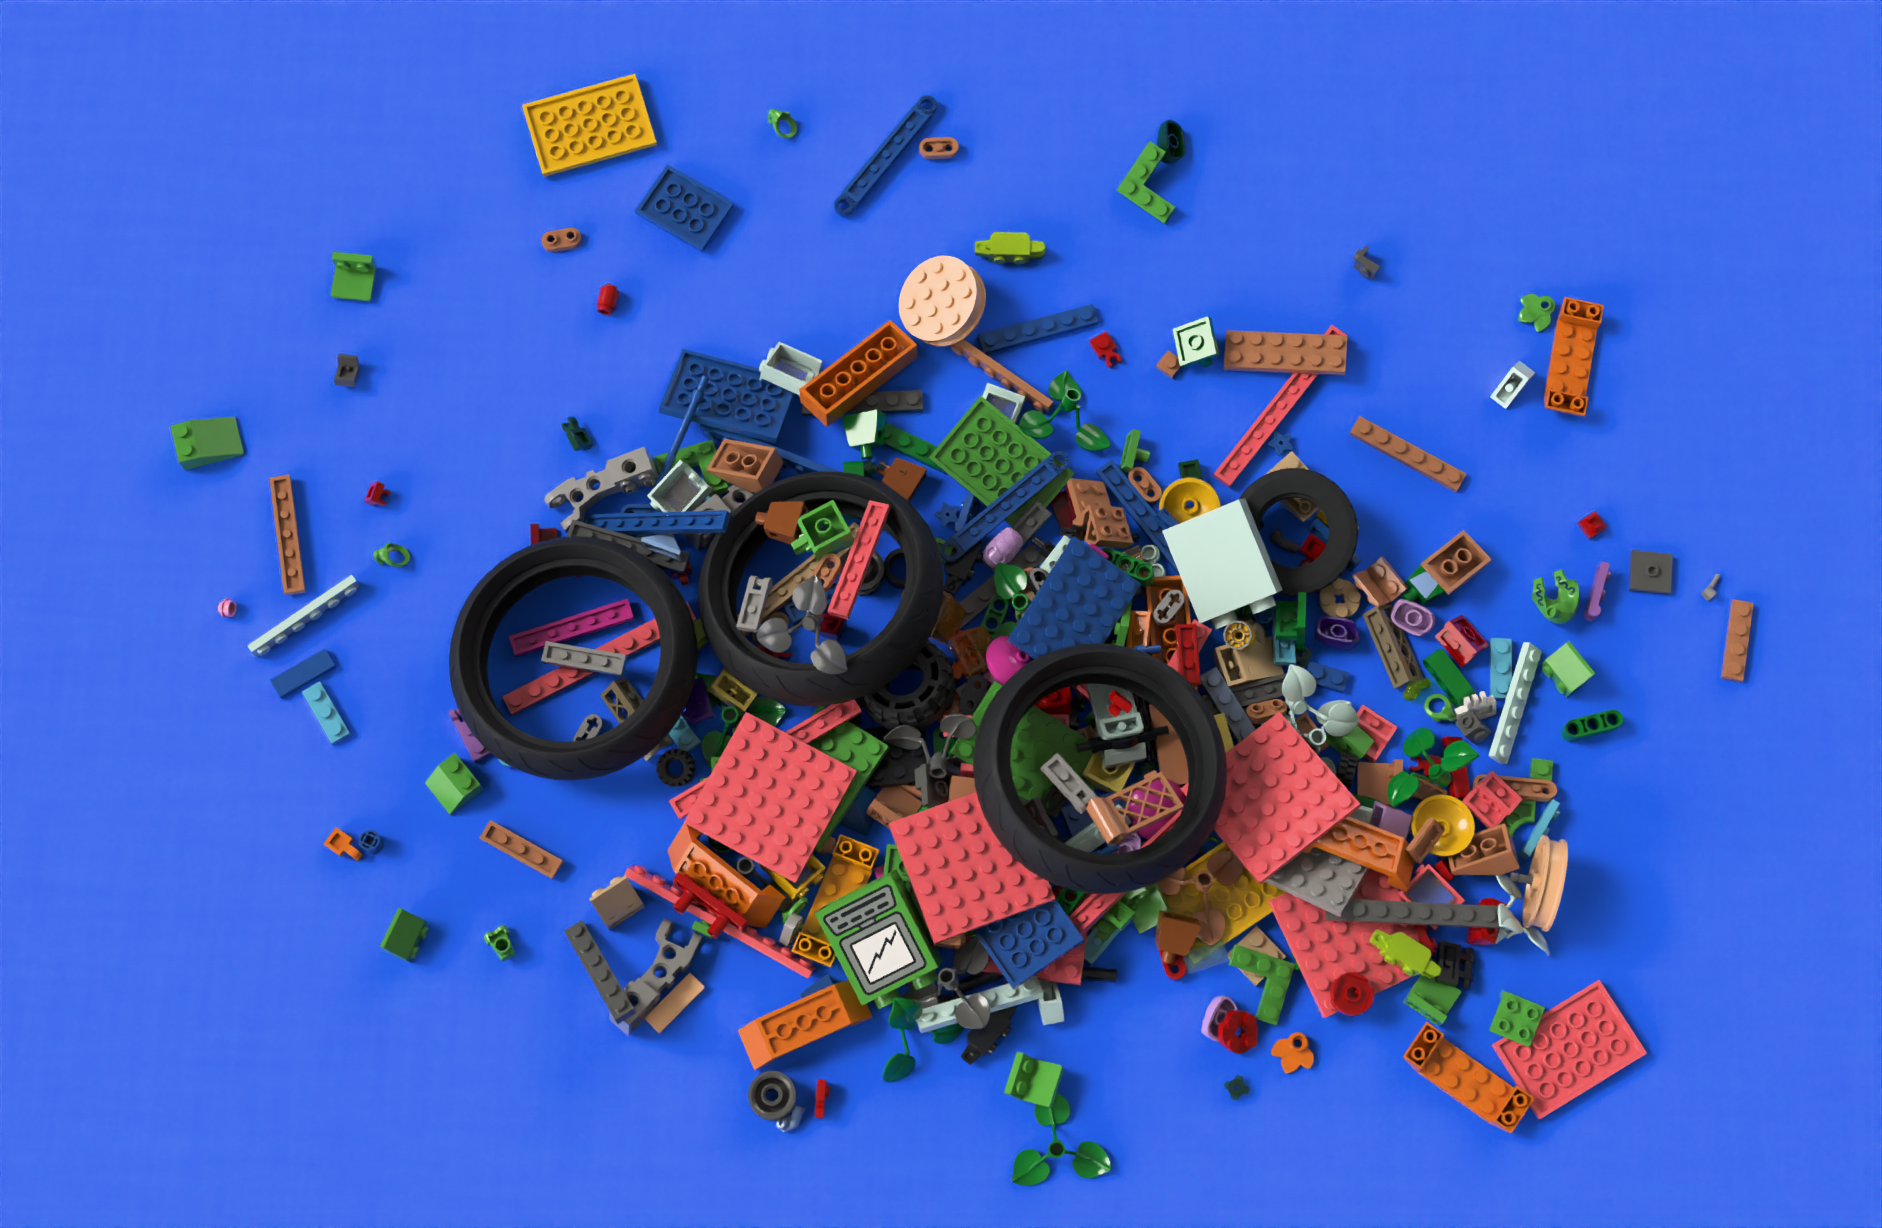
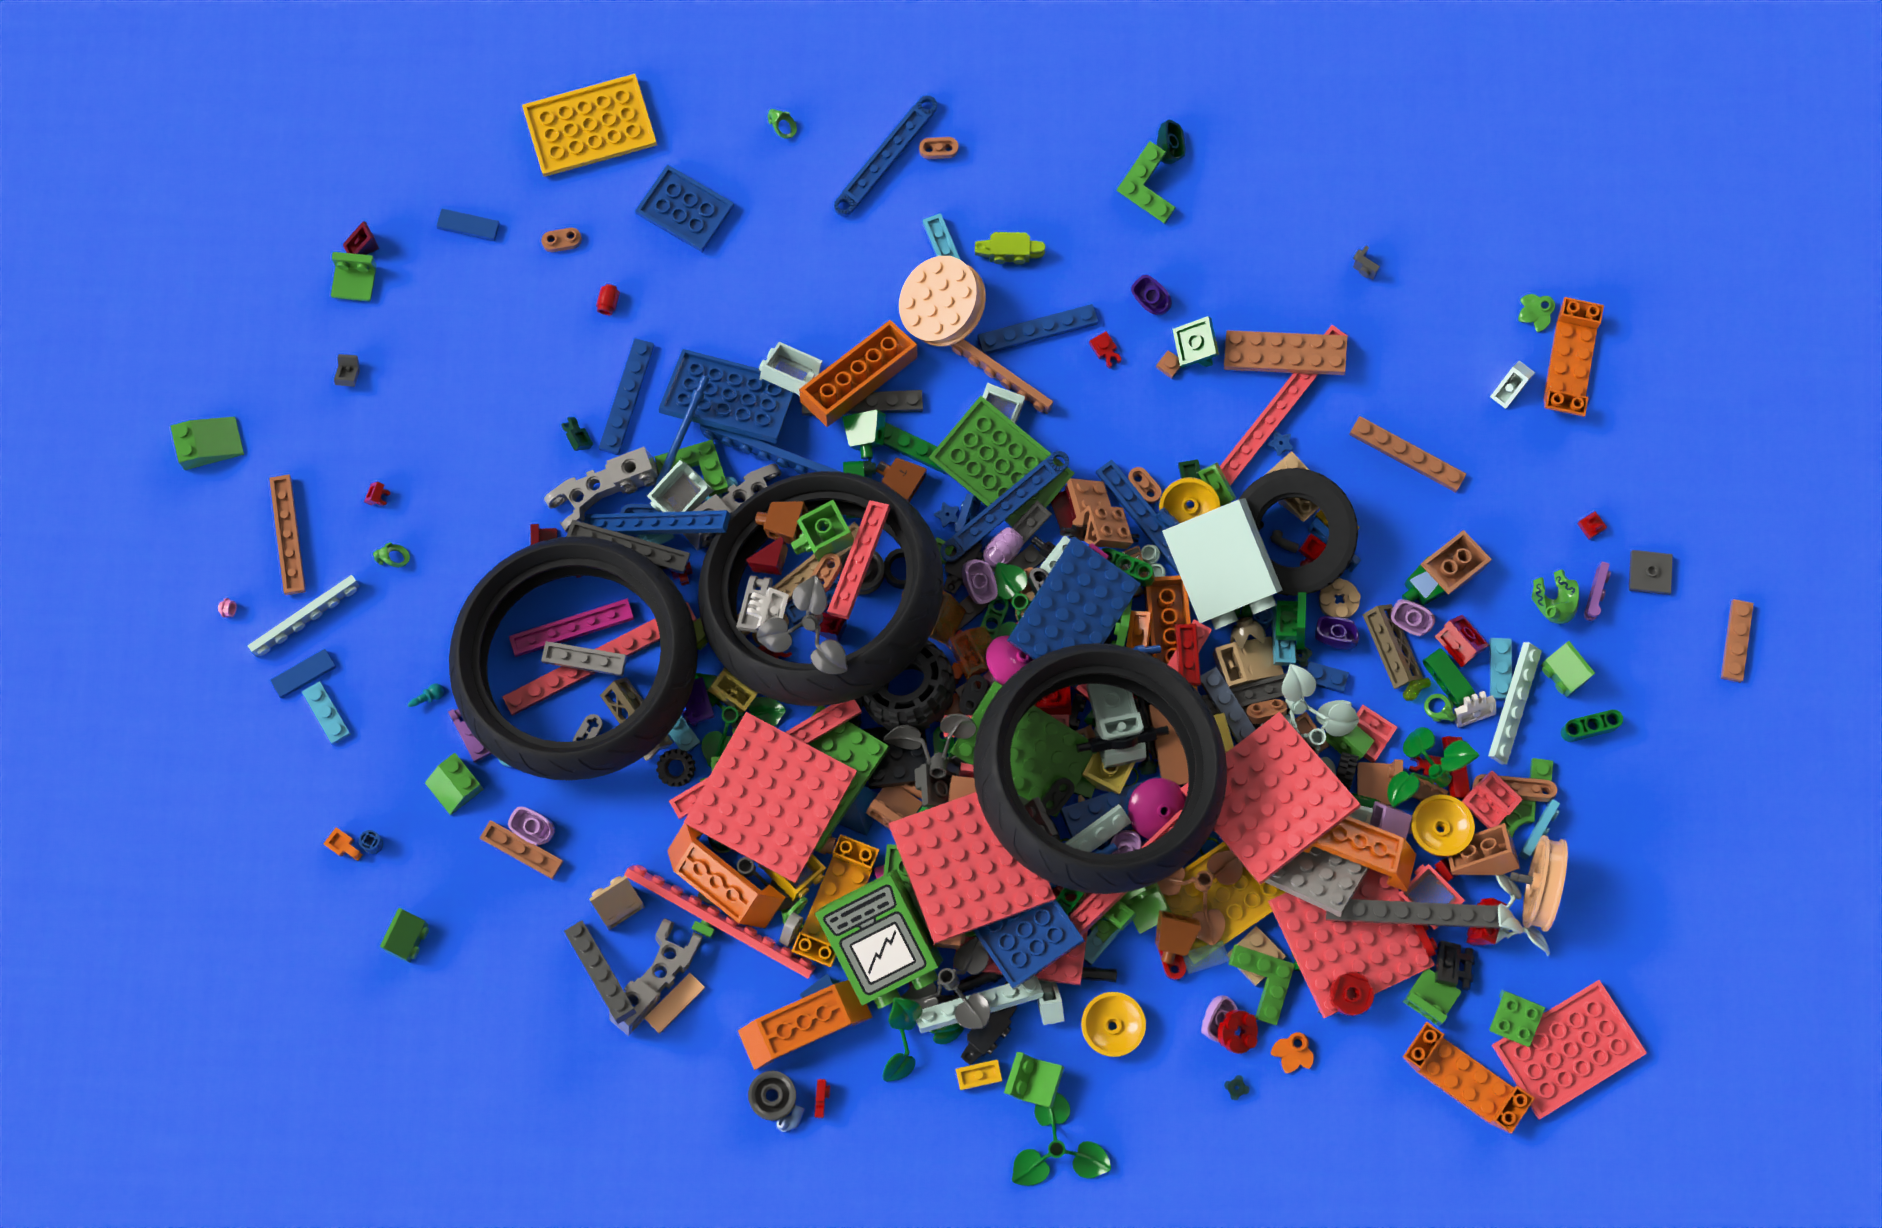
(361, 241): none -> dark red slope
(434, 692): none -> teal bar
(467, 224): none -> blue tile
(498, 940): bright green plate -> none
(531, 826): none -> lavender piece
(626, 396): none -> blue plate
(662, 544): light blue slope -> none
(704, 896): red plate -> none
(745, 464): nougat slope -> none
(768, 606): none -> white hinge
(770, 559): none -> dark red slope
(939, 236): none -> medium azure plate
(978, 1075): none -> yellow plate
(979, 581): none -> lavender piece
(1067, 391): green plant -> none
(1068, 782): light grey plate -> none
(1108, 817): nougat piece -> none
(1117, 1009): none -> yellow dish
(1119, 703): red tile -> none
(1132, 451): bright green tile -> none
(1151, 295): none -> dark purple piece
(1164, 604): light grey beam -> none
(1214, 476): none -> bright green plate
(1231, 638): yellow wheel -> none
(1380, 583): nougat bracket -> none
(1405, 953): lime hinge -> none
(1424, 840): nougat plate -> none
(1473, 728): dark grey bracket -> none
(1709, 592): light grey hand -> none

